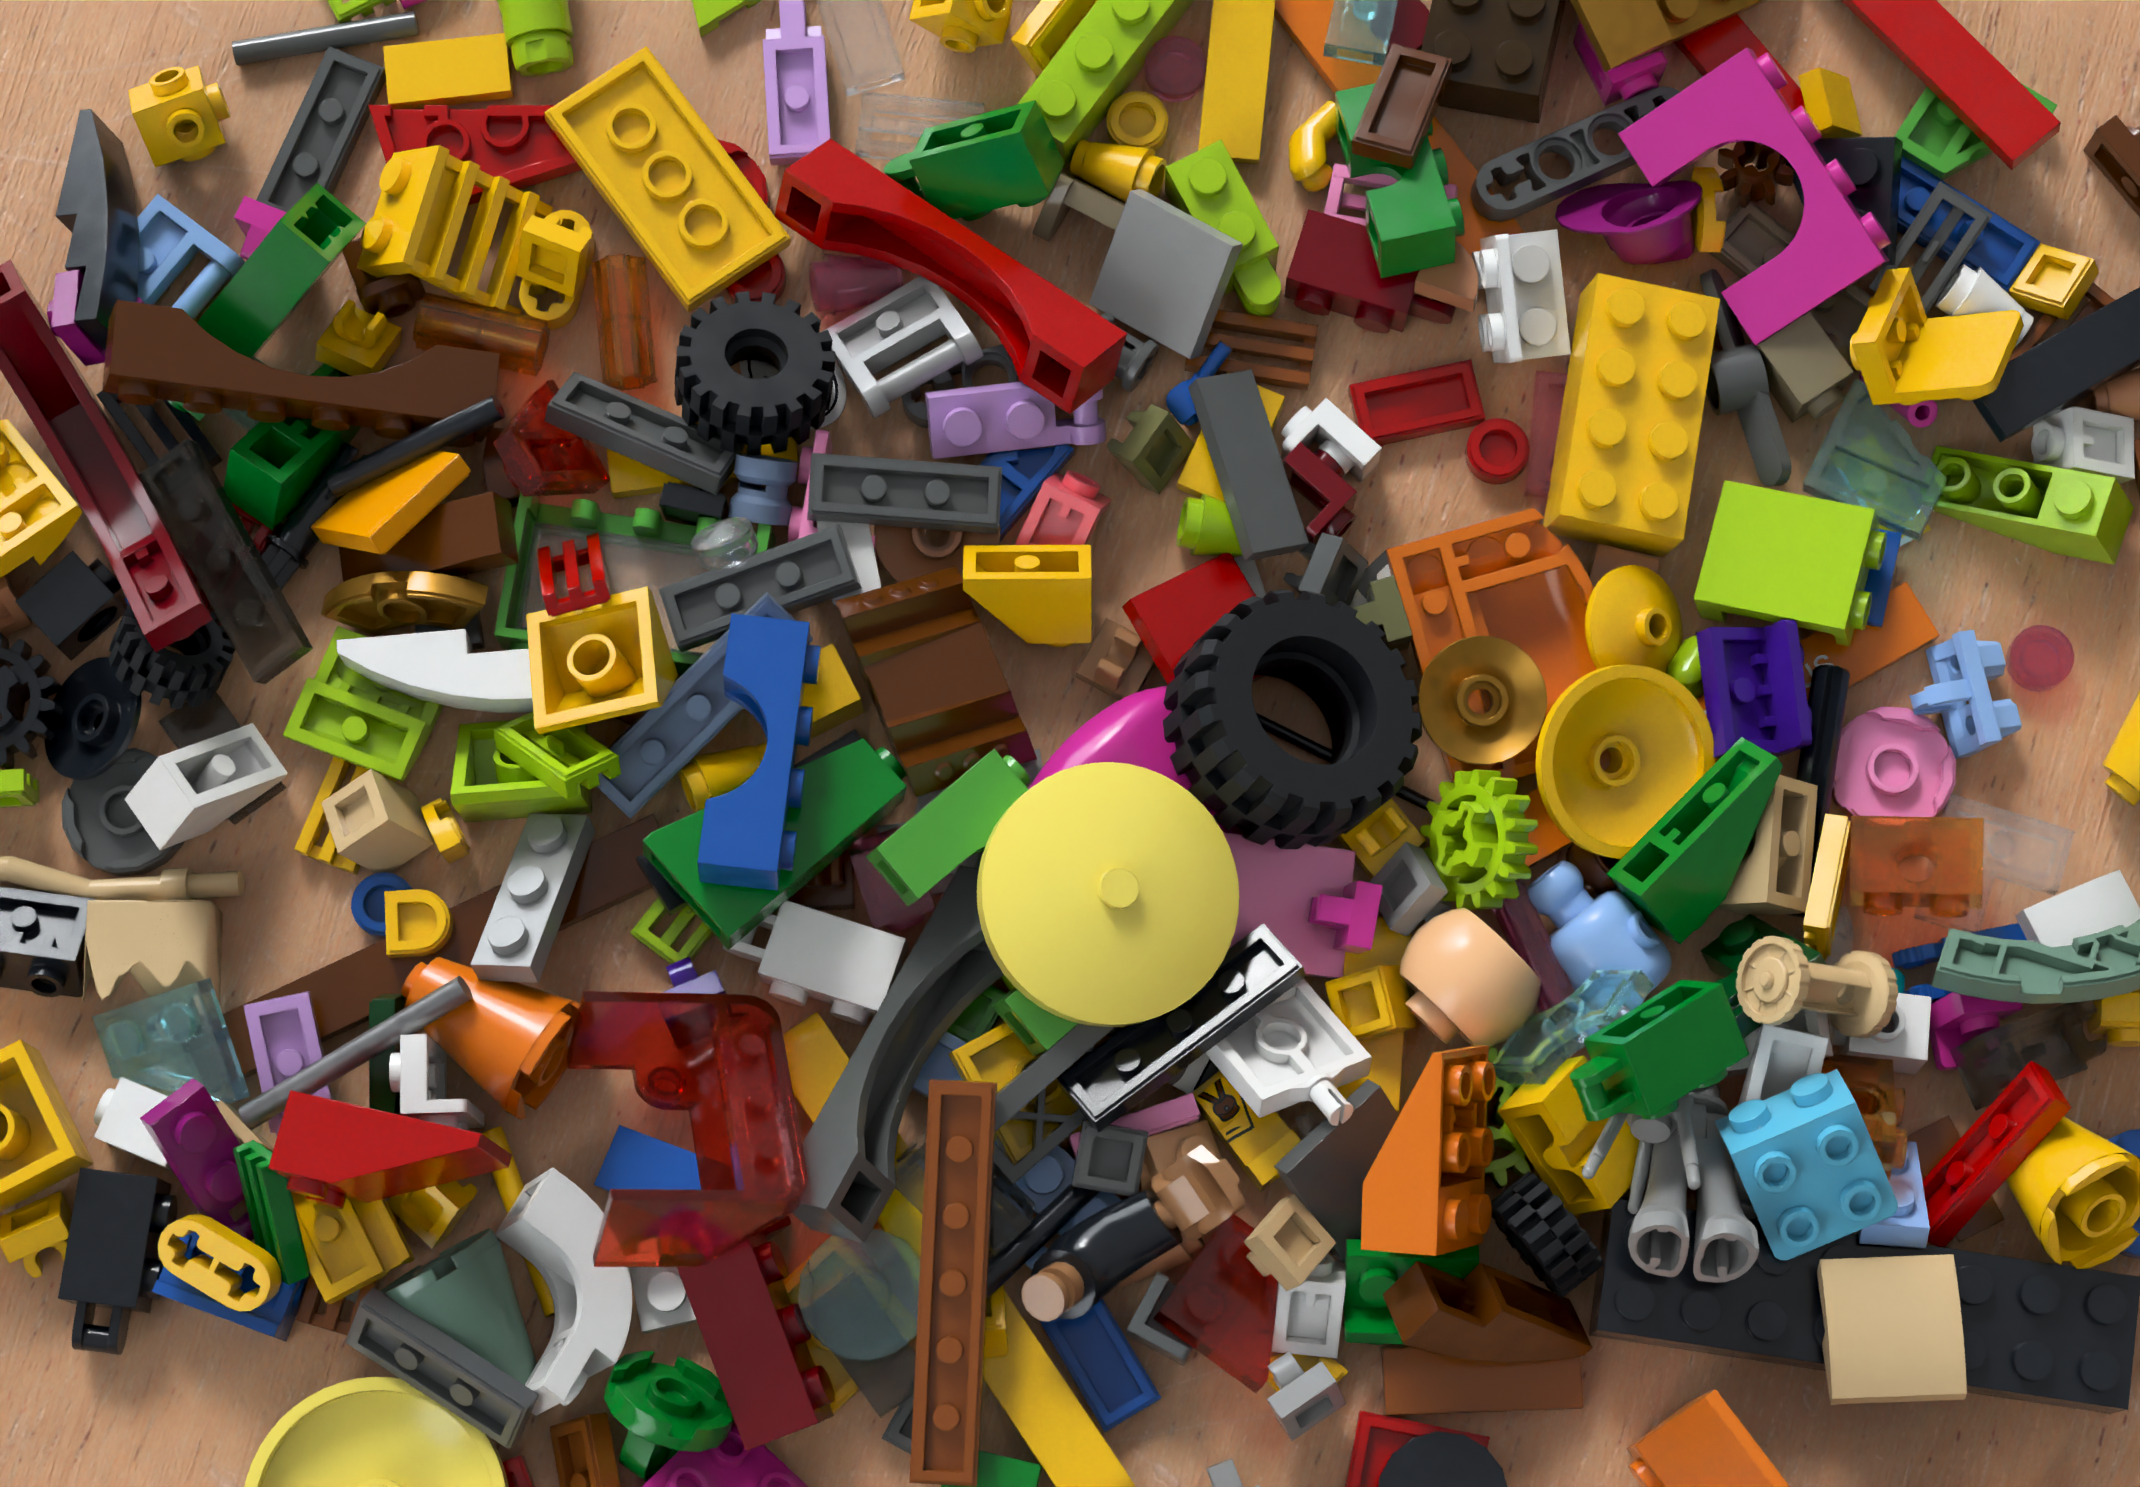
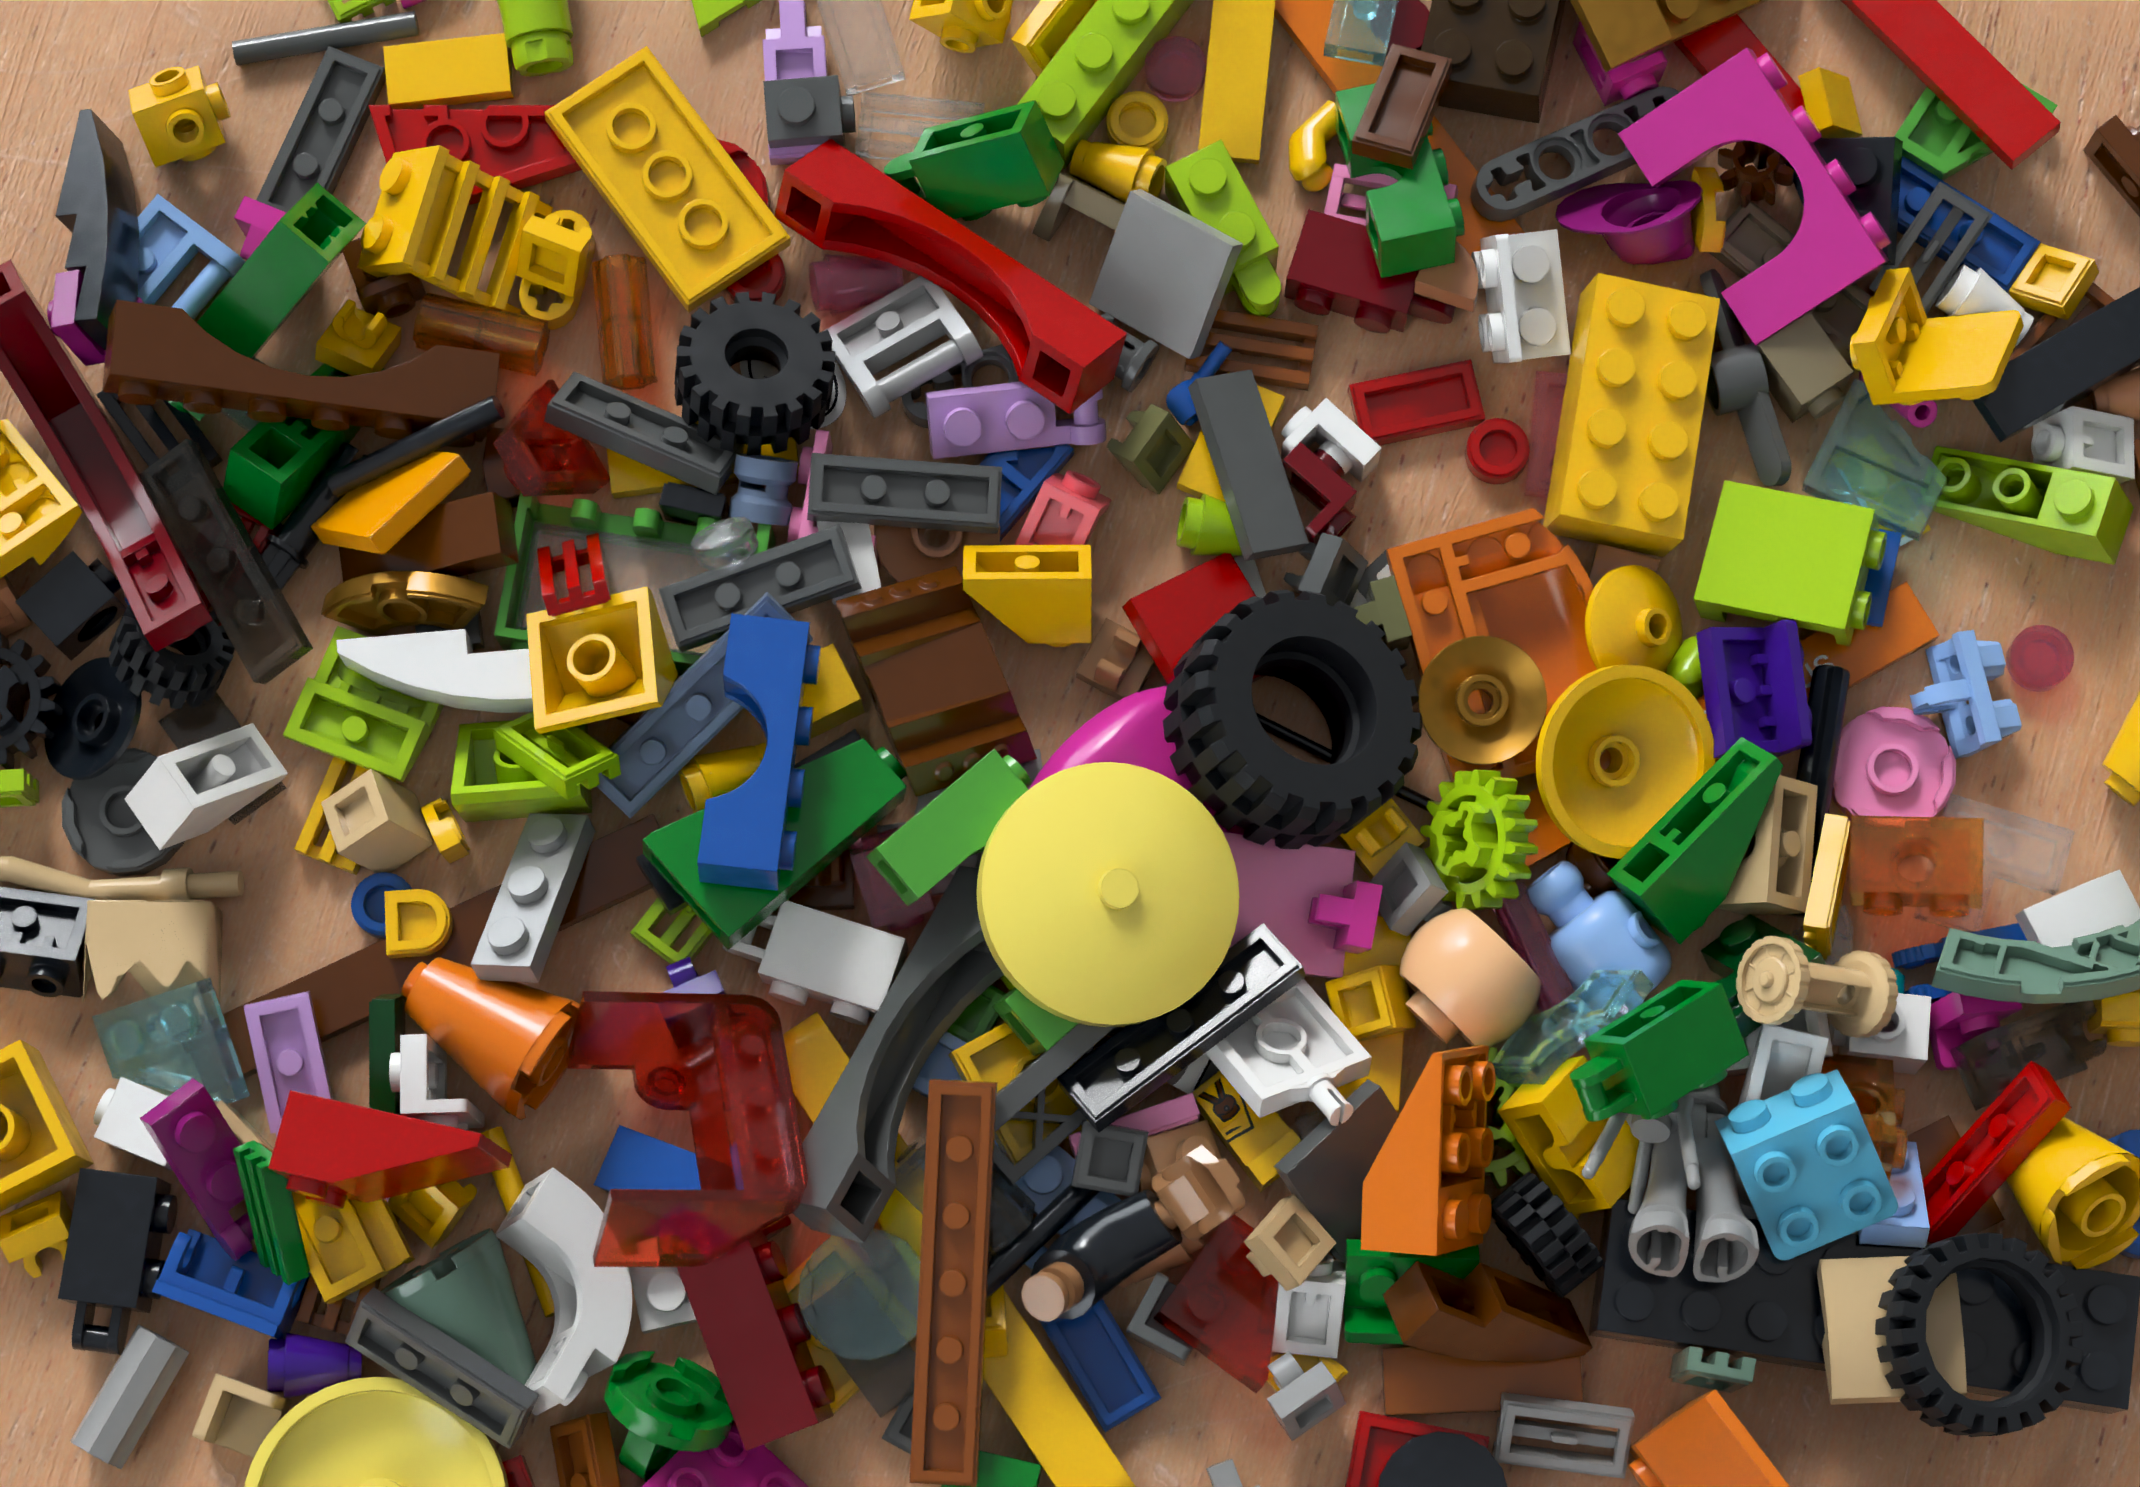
(129, 1397): none -> light grey axle
(211, 1274): yellow beam -> none
(238, 1415): none -> tan panel
(309, 1364): none -> dark purple cone
(357, 1051): flat silver bar -> none
(807, 111): none -> dark grey bracket
(1565, 1411): none -> light grey tile
(1711, 1371): none -> sand green tile
(2046, 1313): none -> black tyre

